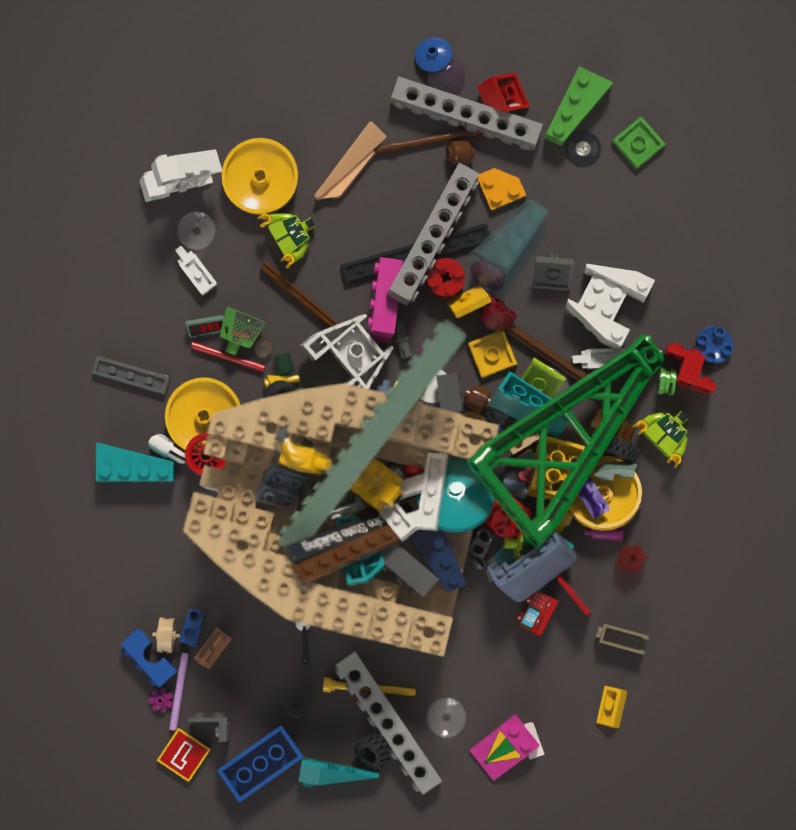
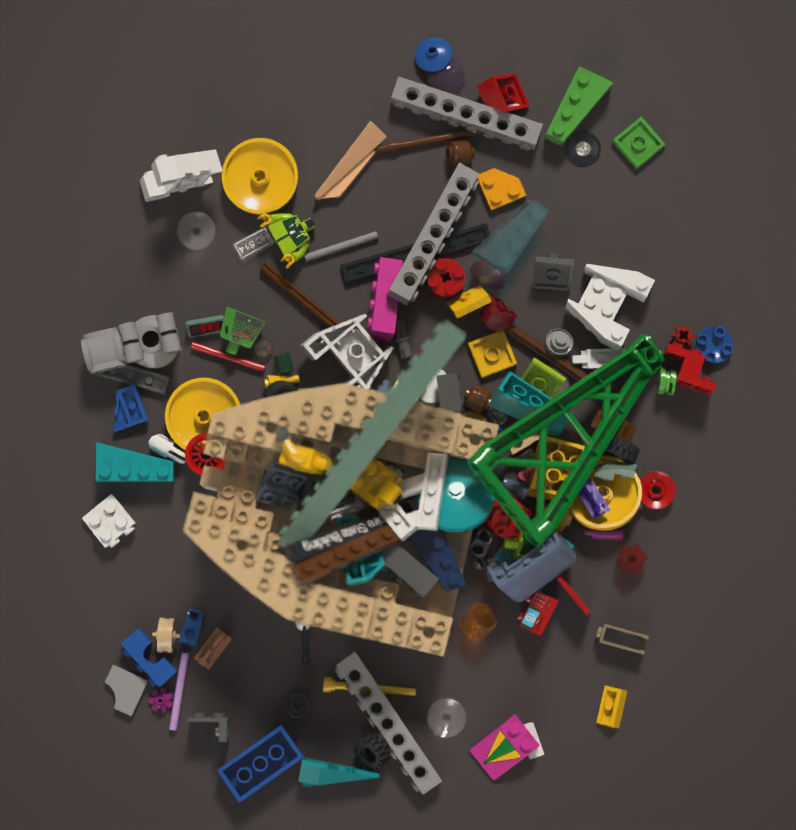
(109, 521): none -> white plate
(115, 347): none -> light grey piece
(127, 689): none -> light grey tile
(129, 408): none -> blue wing
(183, 754): red tile -> none
(195, 271): white hinge -> none
(253, 243): none -> clear tile
(341, 246): none -> light grey bar
(412, 470): red tile -> none
(478, 622): none -> clear orange piece
(558, 342): none -> light grey plate
(666, 434): torso -> none
(666, 490): none -> red dish
(682, 330): none -> red gear

